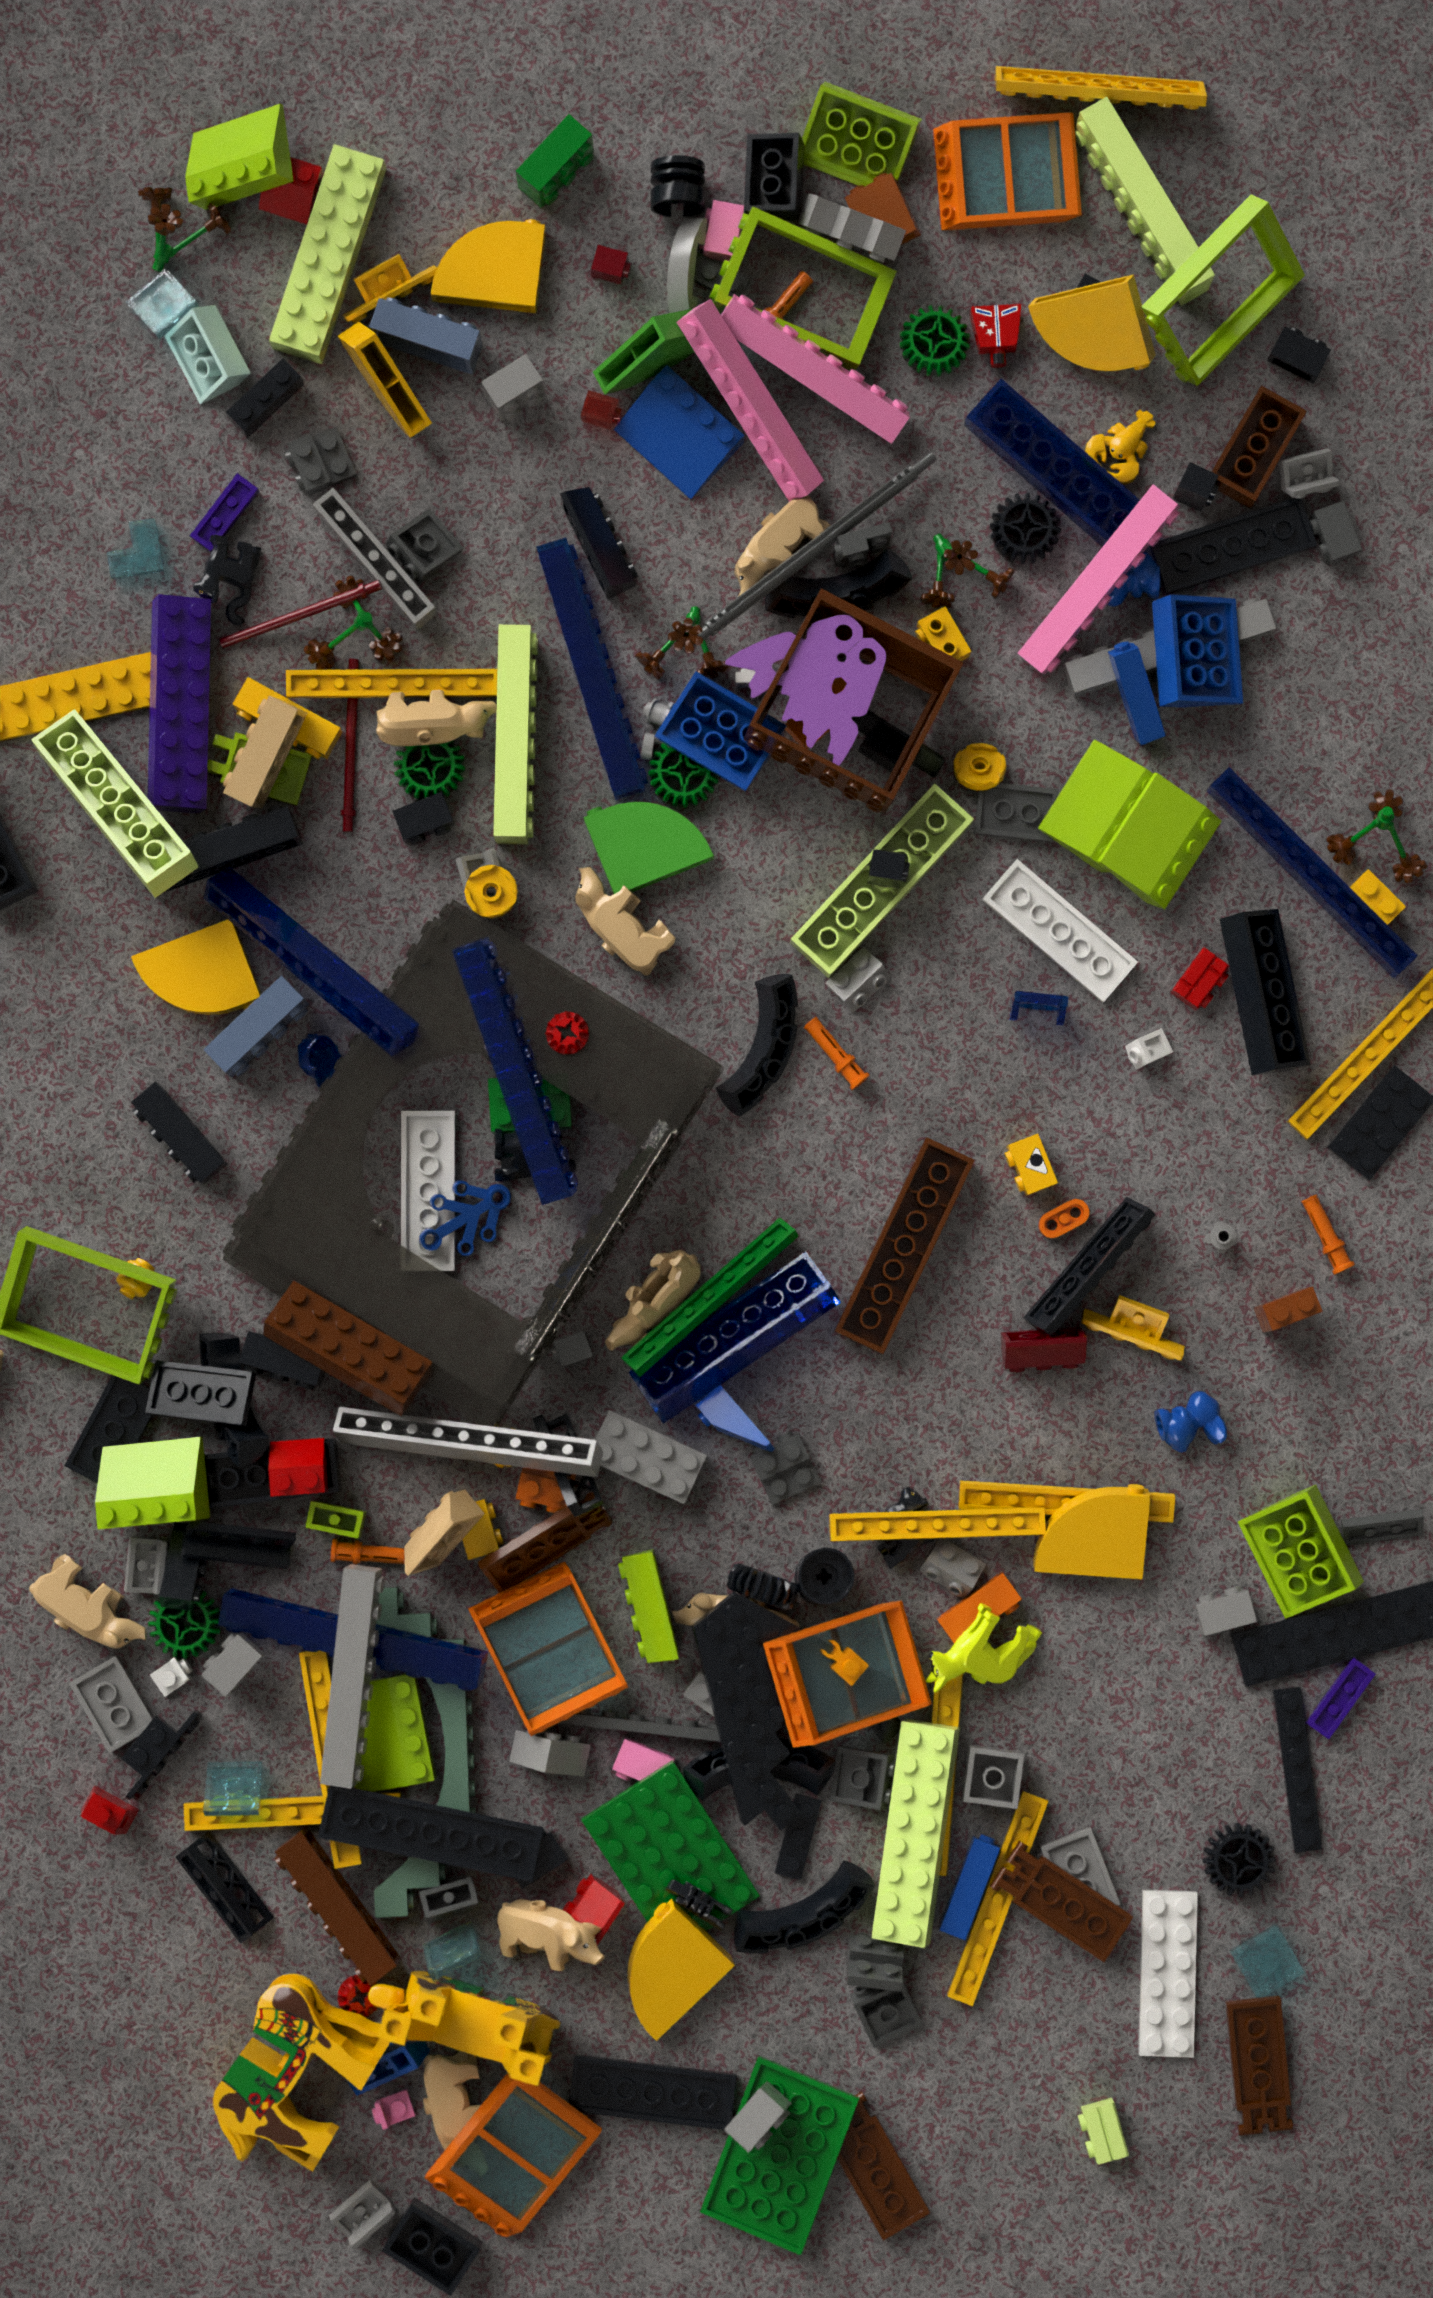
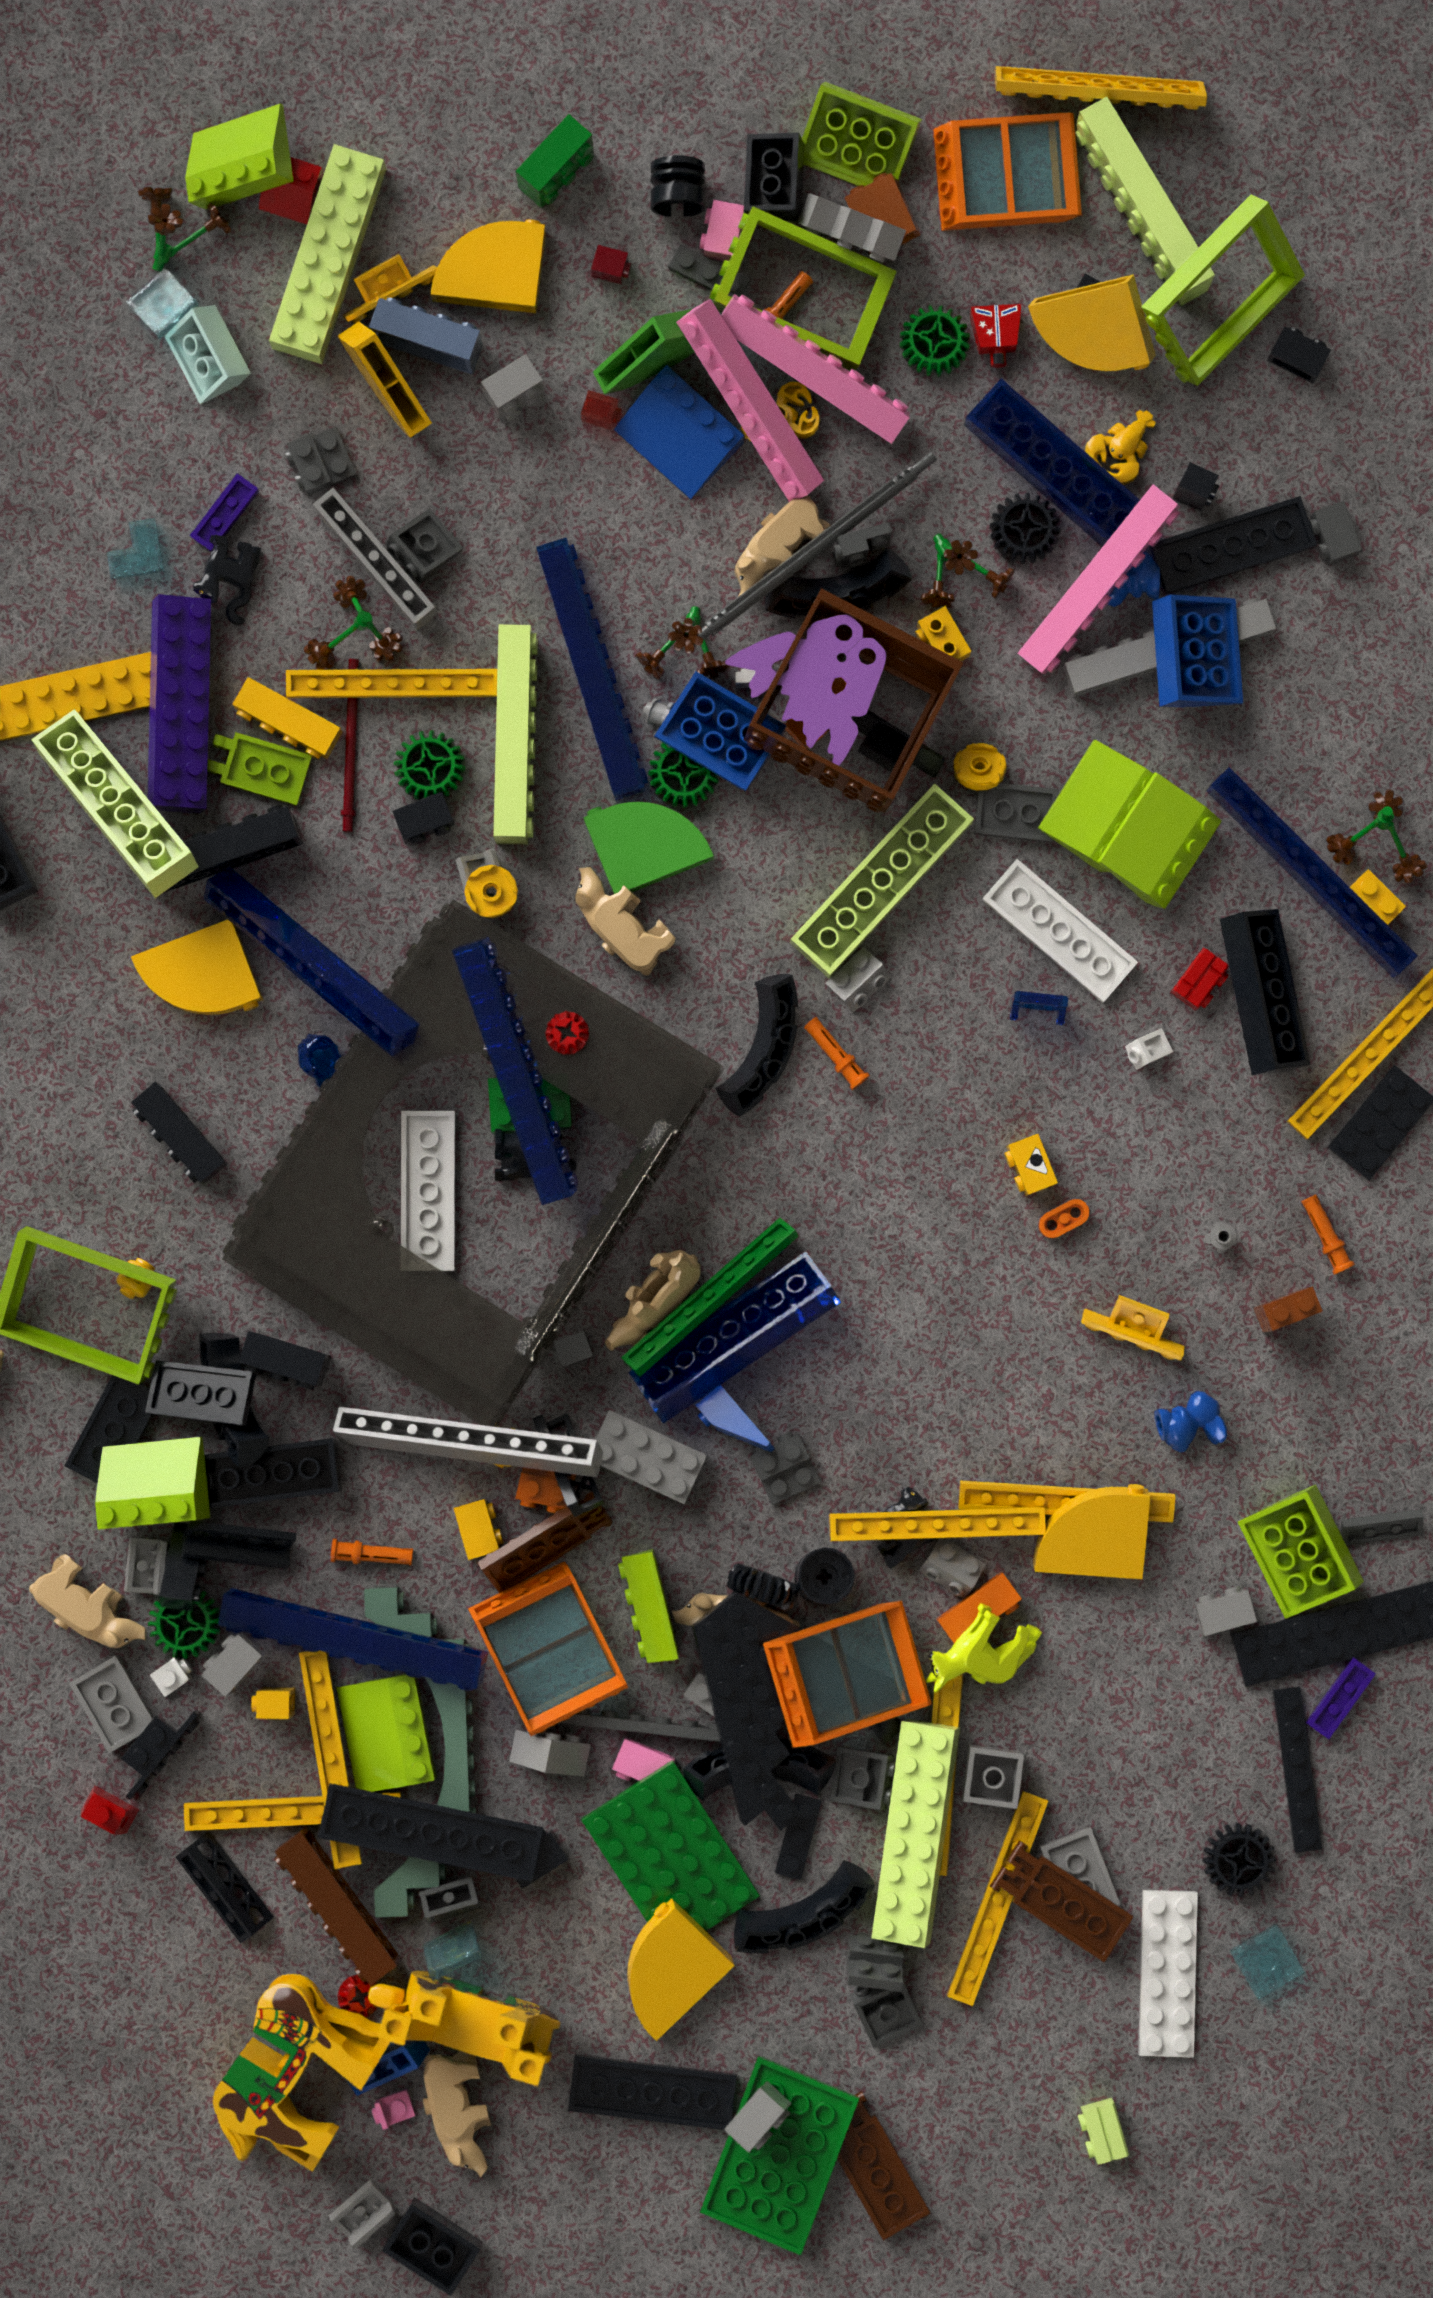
(233, 1788): clear light blue plate -> none
(257, 1027): sand blue piece -> none
(264, 752): tan brick -> none
(265, 398): black brick -> none
(274, 1703): none -> yellow brick
(297, 1467): red slope -> none
(335, 1519): lime brick -> none
(347, 1348): reddish brown brick -> none
(351, 1676): light grey brick -> none
(363, 590): dark red bar -> none
(431, 721): tan animal -> none
(441, 1532): tan slope -> none
(468, 1216): blue plant -> none
(513, 2154): window -> none
(546, 1929): tan animal -> none
(595, 1904): slope -> none
(598, 542): black slope -> none
(648, 746): light grey tile -> none
(682, 264): light grey slope -> none
(698, 1902): black hinge -> none
(790, 393): none -> yellow animal
(846, 1663): light orange plate -> none
(888, 869): black piece -> none
(904, 1246): reddish brown brick -> none
(969, 1886): blue brick -> none
(1041, 1351): dark red slope -> none
(1089, 1266): black plate -> none
(1136, 692): blue brick -> none
(1257, 446): reddish brown brick -> none
(1259, 2064): reddish brown hinge -> none
(1307, 473): light grey bracket -> none

